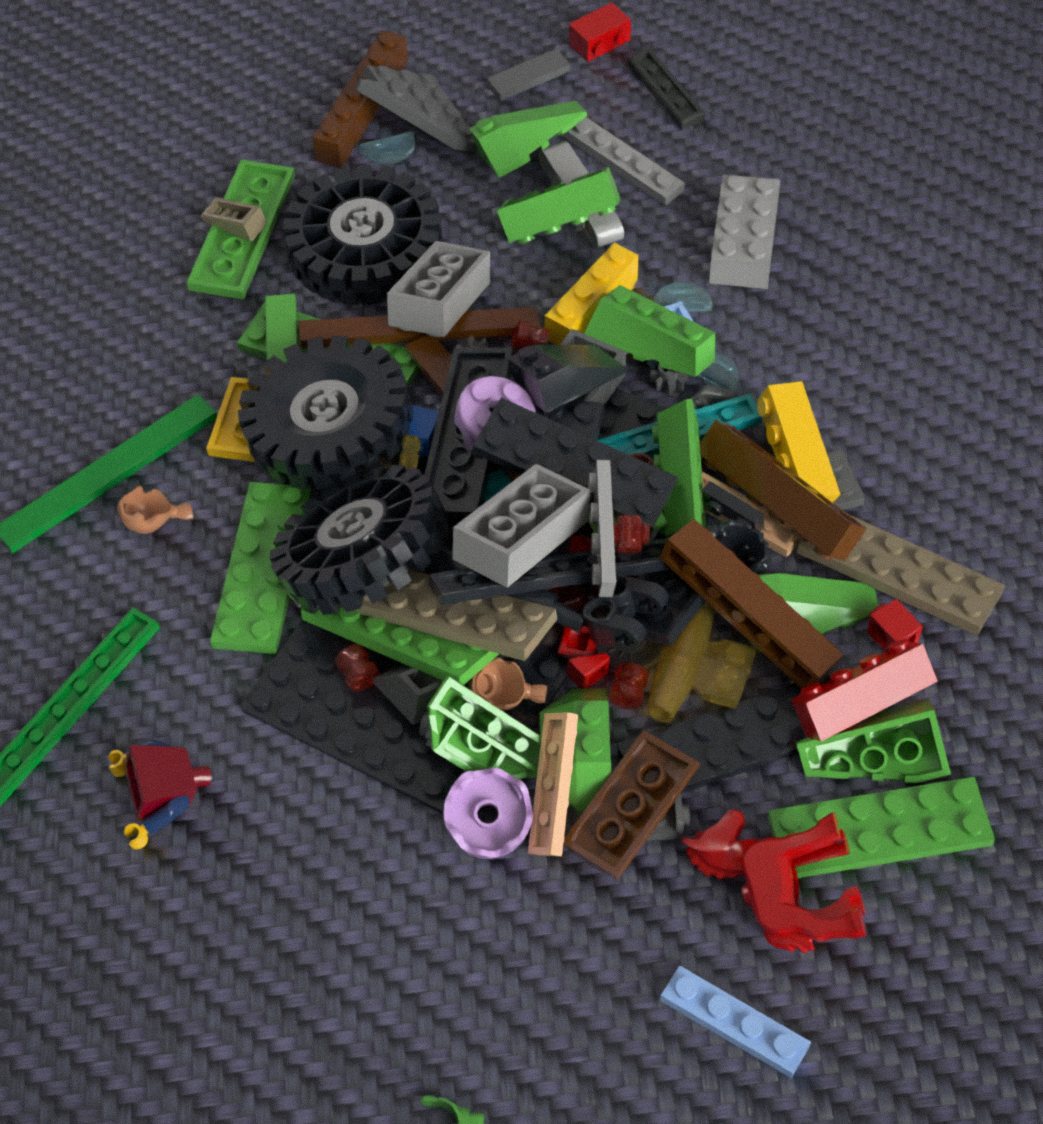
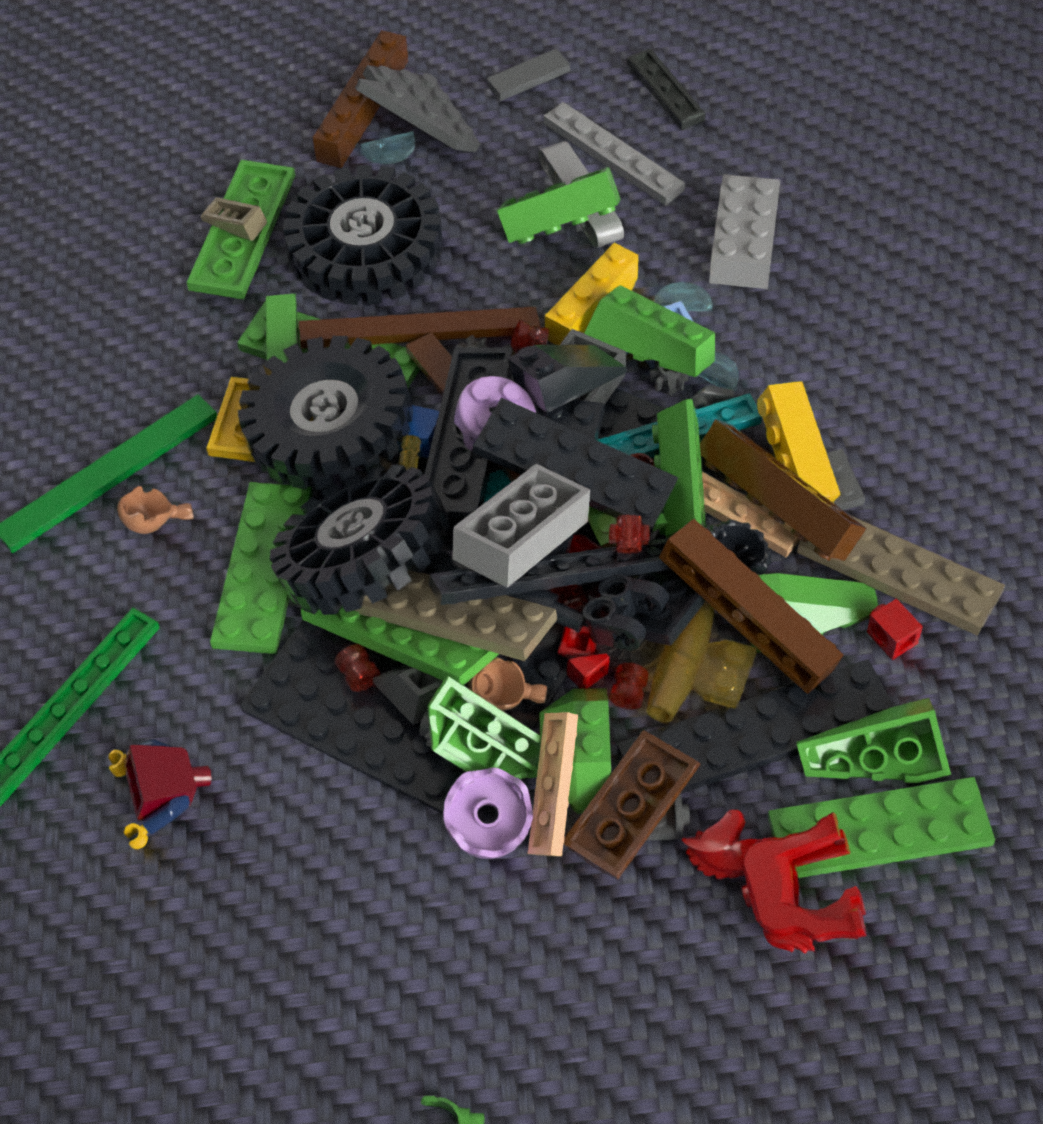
(438, 289): light grey brick -> none
(511, 137): bright green wedge -> none
(599, 32): red brick -> none
(603, 540): light grey plate -> none
(722, 502): black plate -> none
(735, 1021): light blue plate -> none
(864, 689): brick -> none

